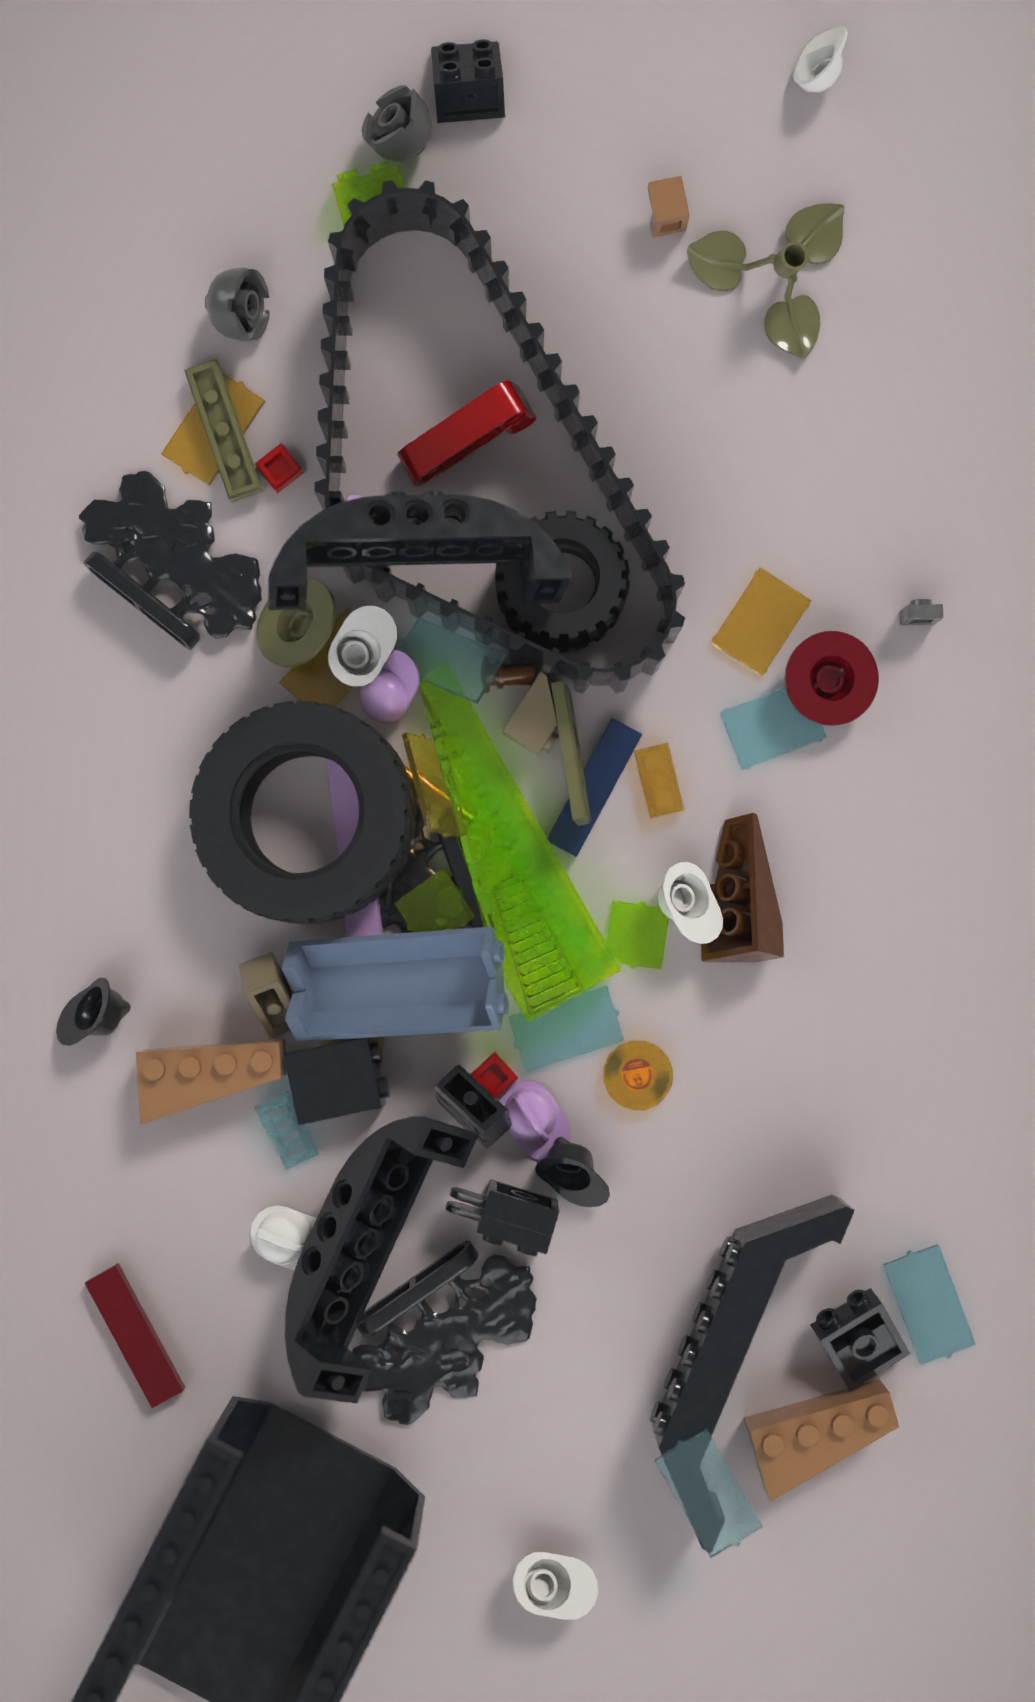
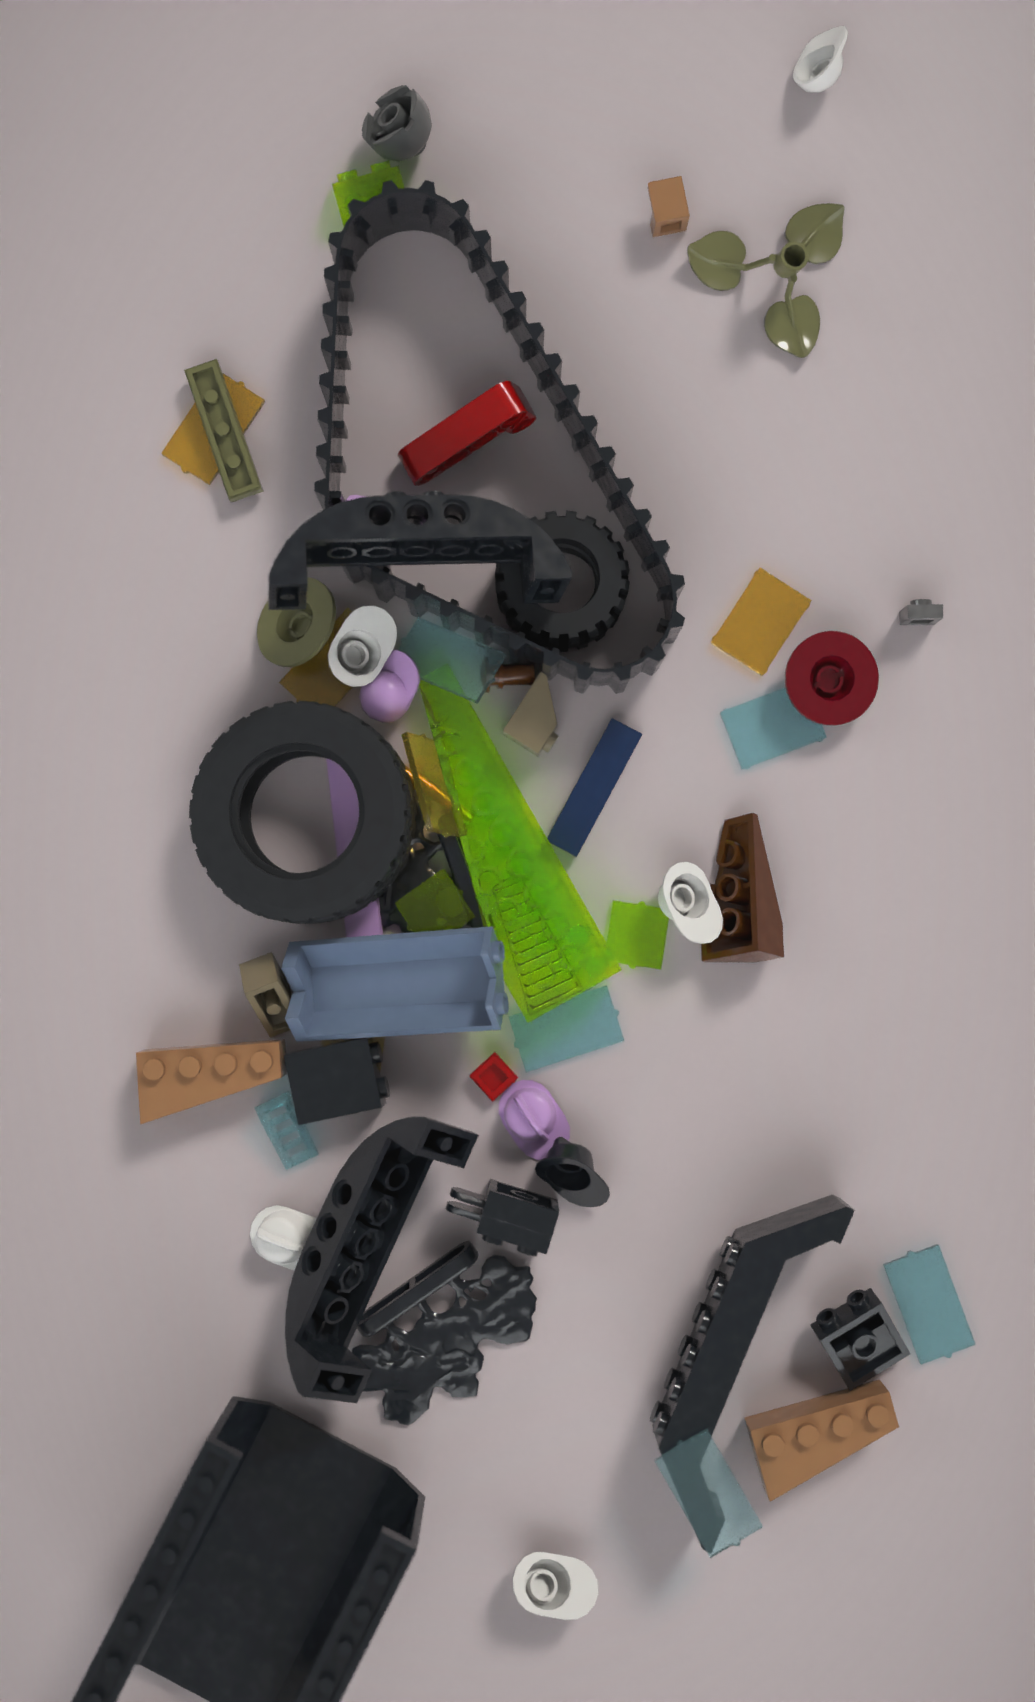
(91, 1012): black piece -> none
(135, 1335): dark red tile -> none
(173, 548): black plant -> none
(237, 304): dark grey cylinder -> none
(279, 468): red tile -> none
(468, 81): black bracket -> none
(472, 1106): black brick -> none
(571, 753): olive tile -> none
(637, 1075): clear yellow tile -> none
(658, 780): clear yellow plate -> none

